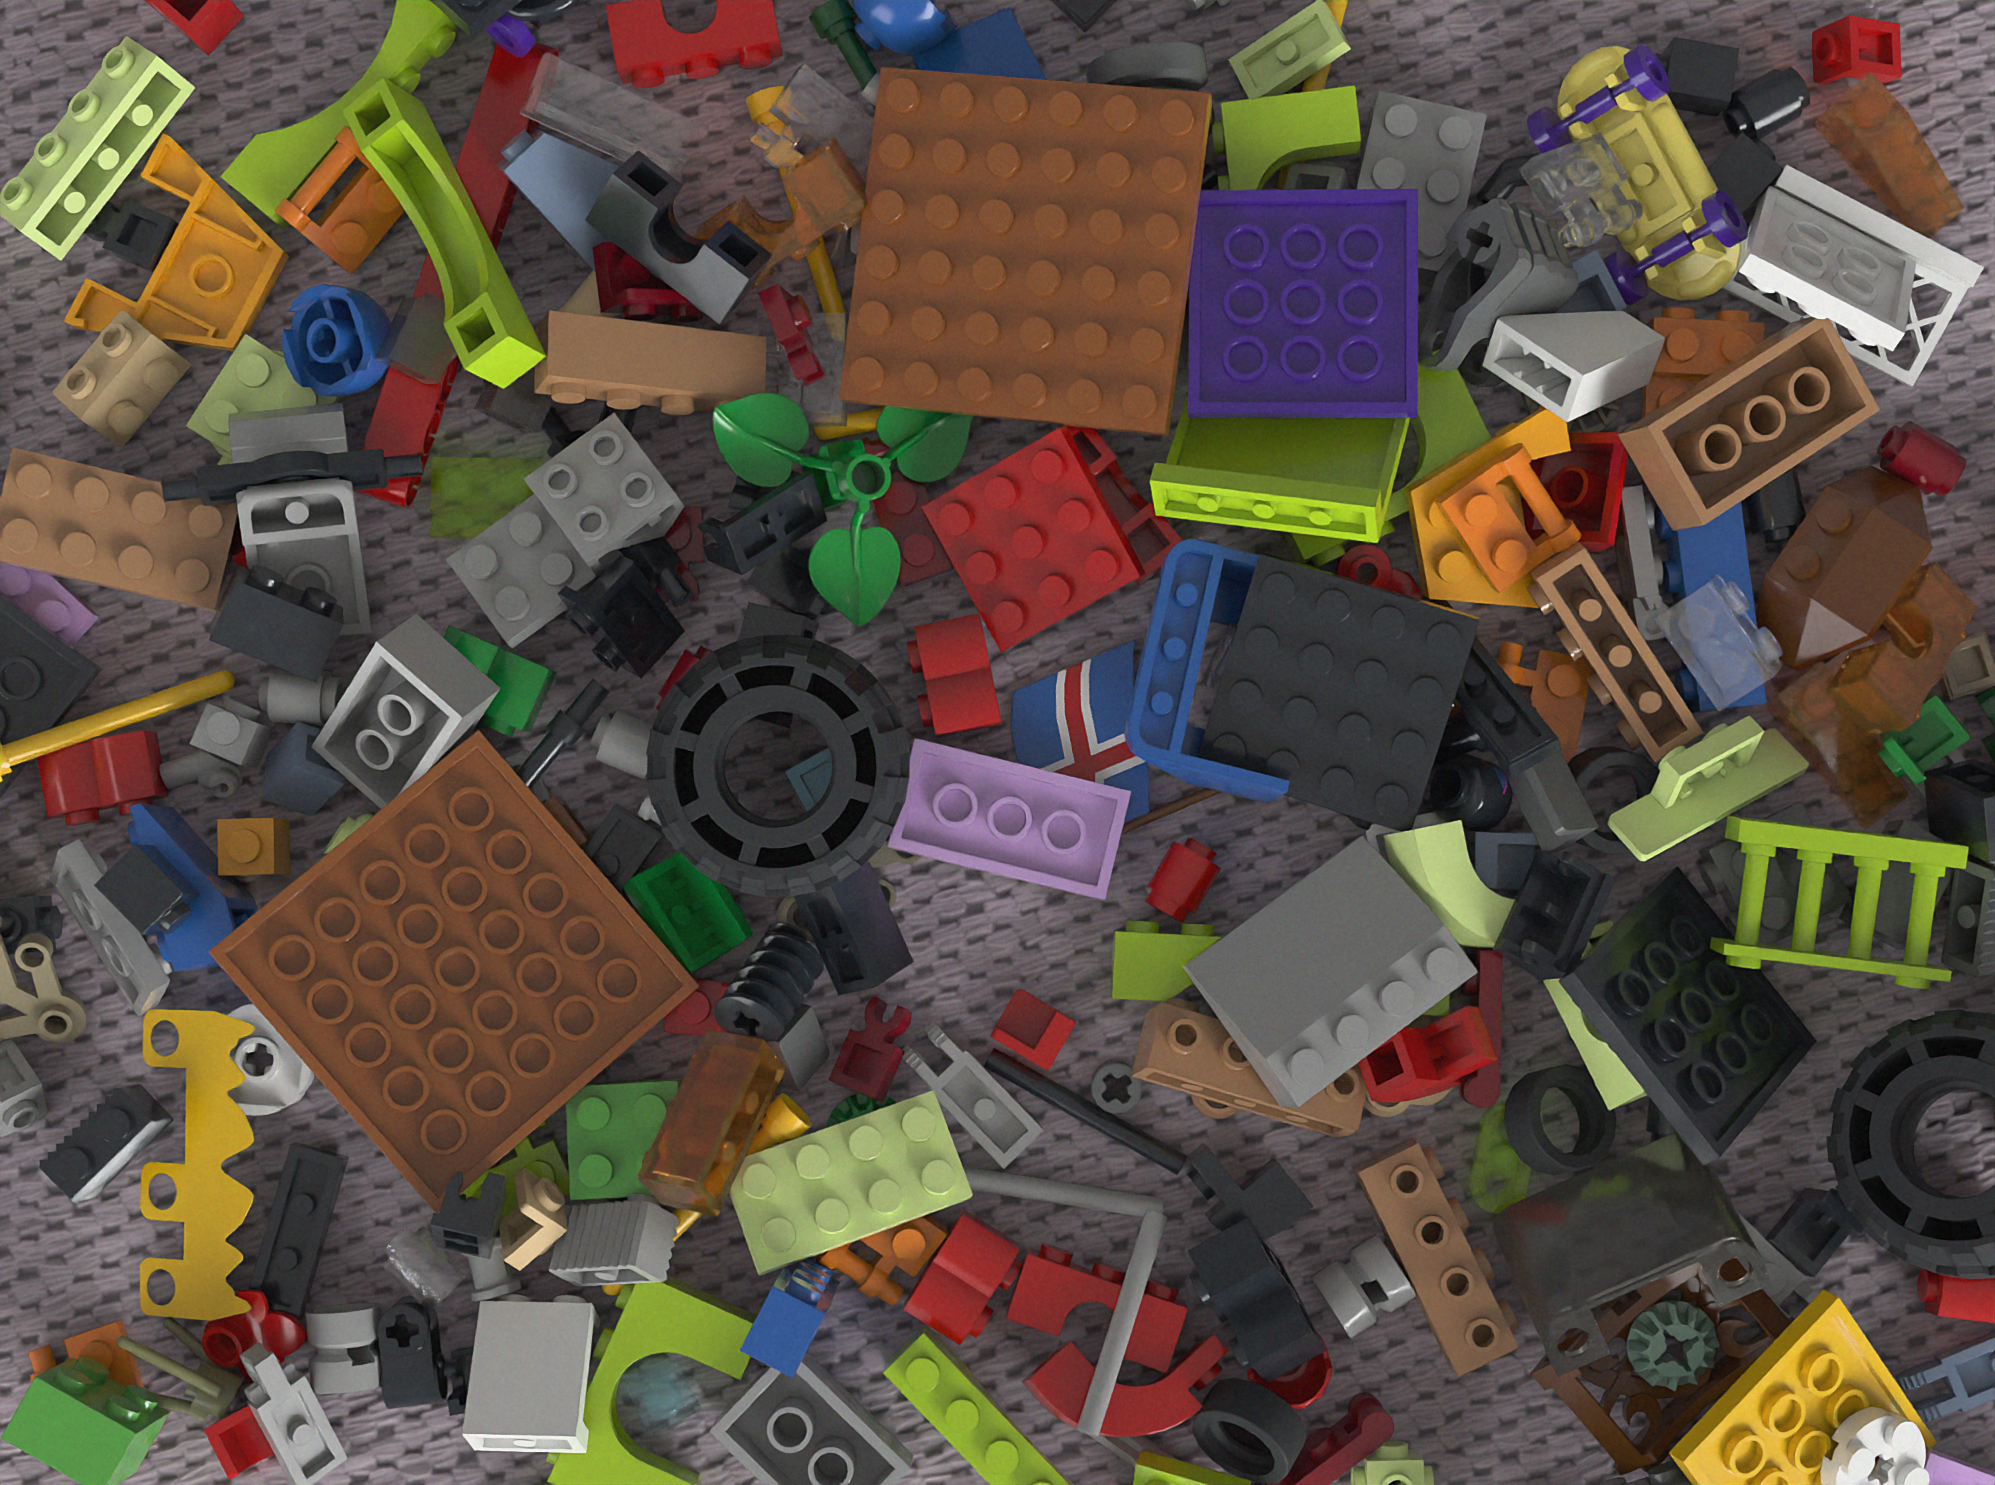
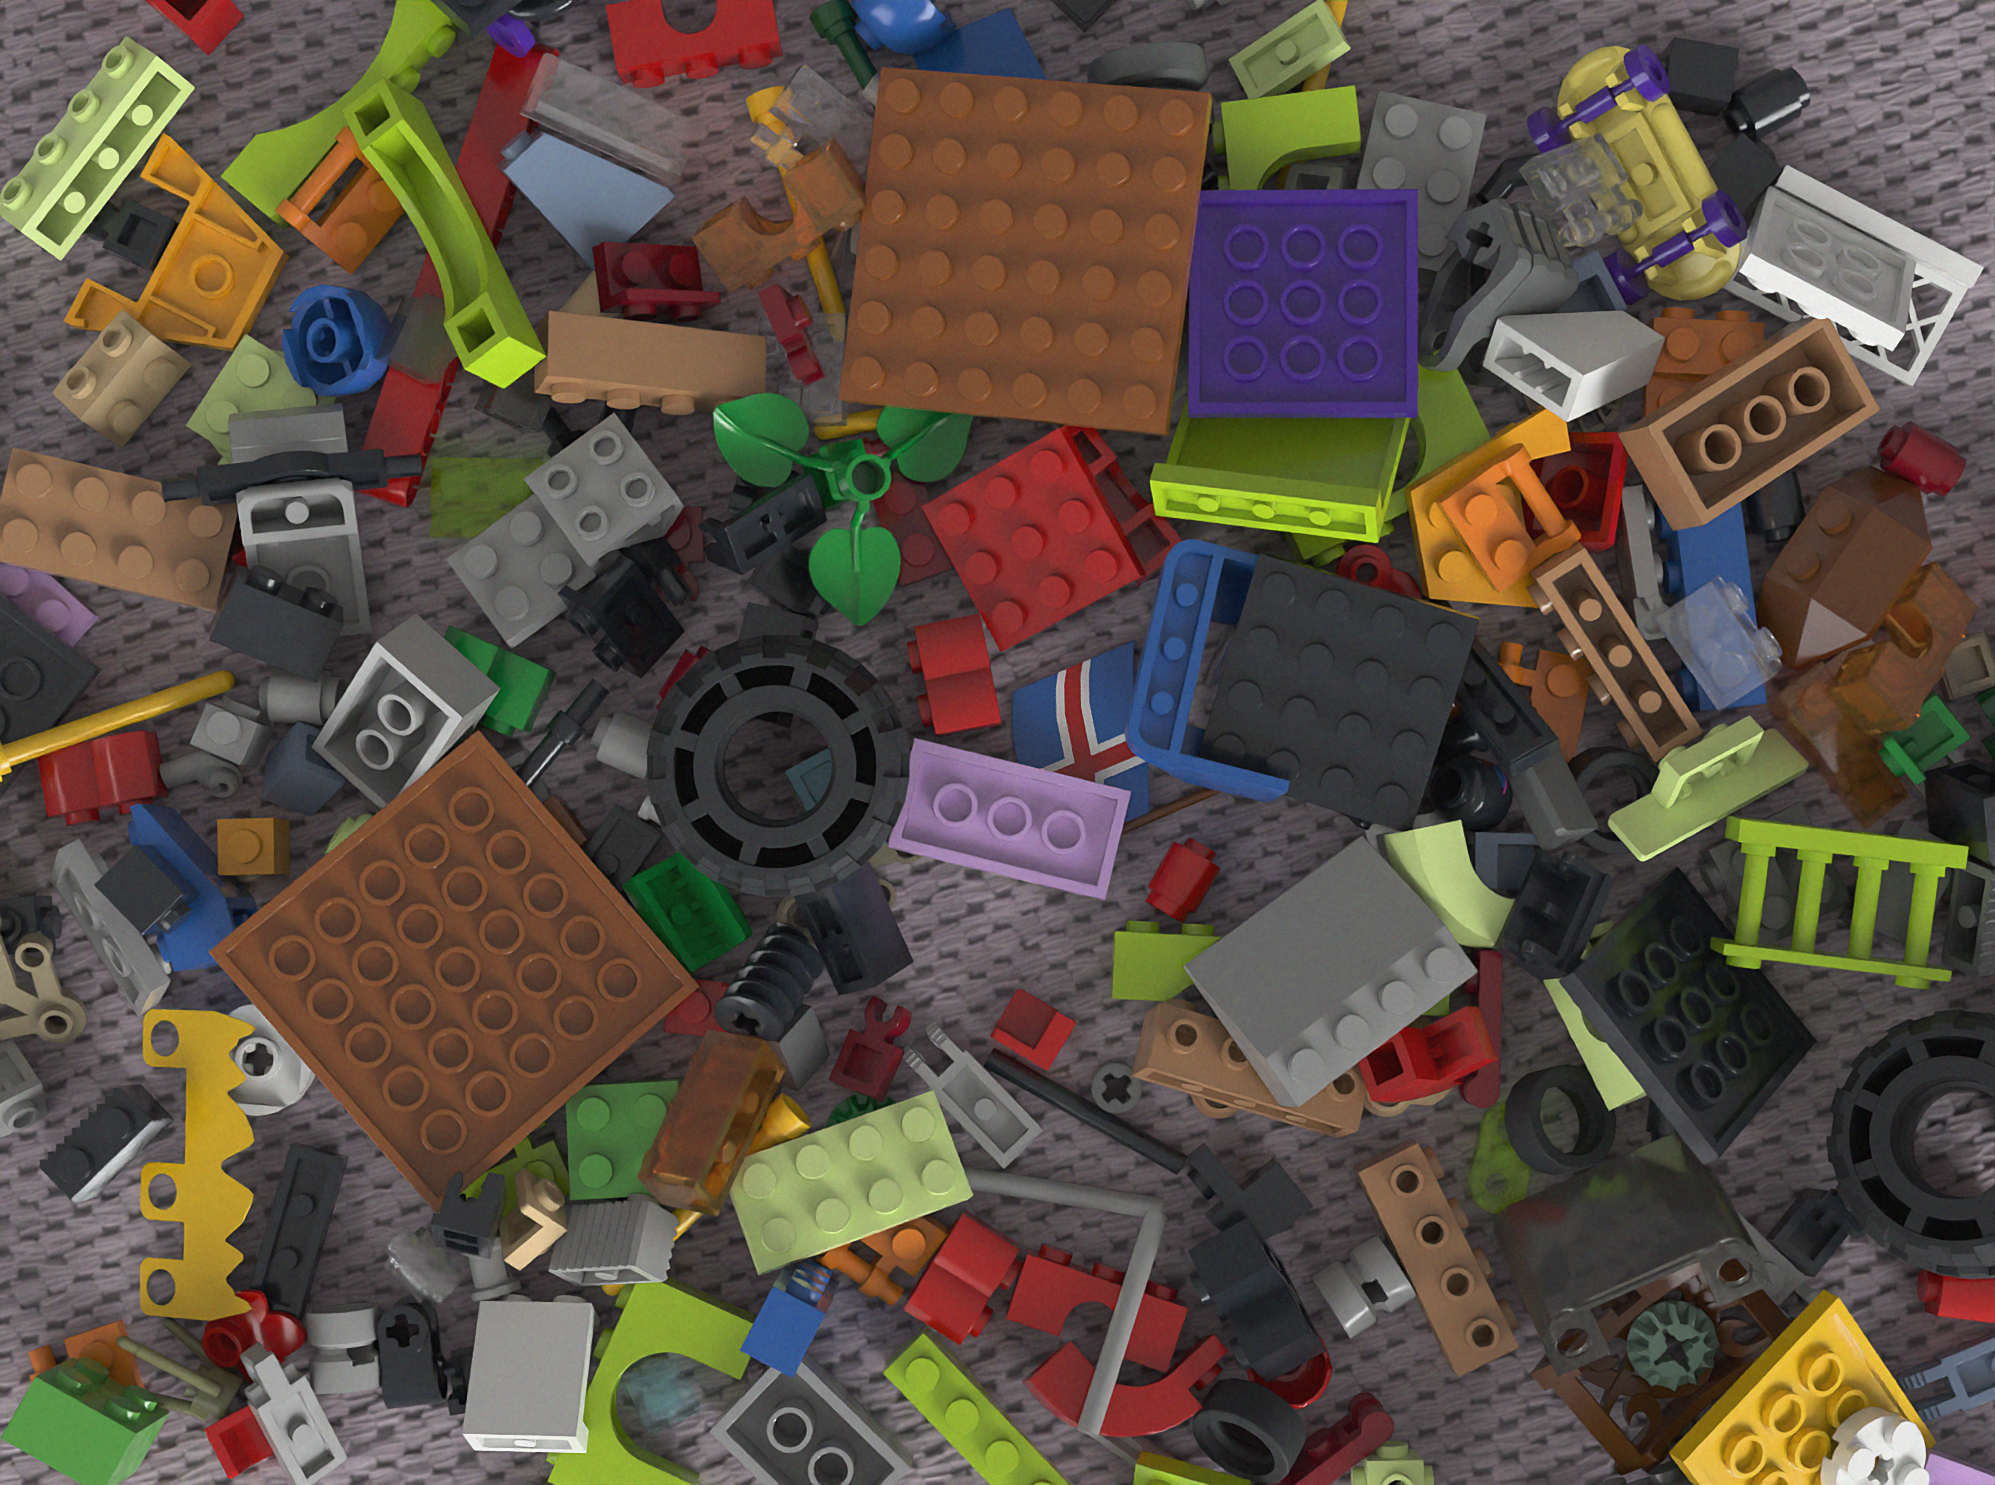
(640, 219): black arch -> none
(1855, 48): red bracket -> none
(1890, 156): clear orange slope -> none

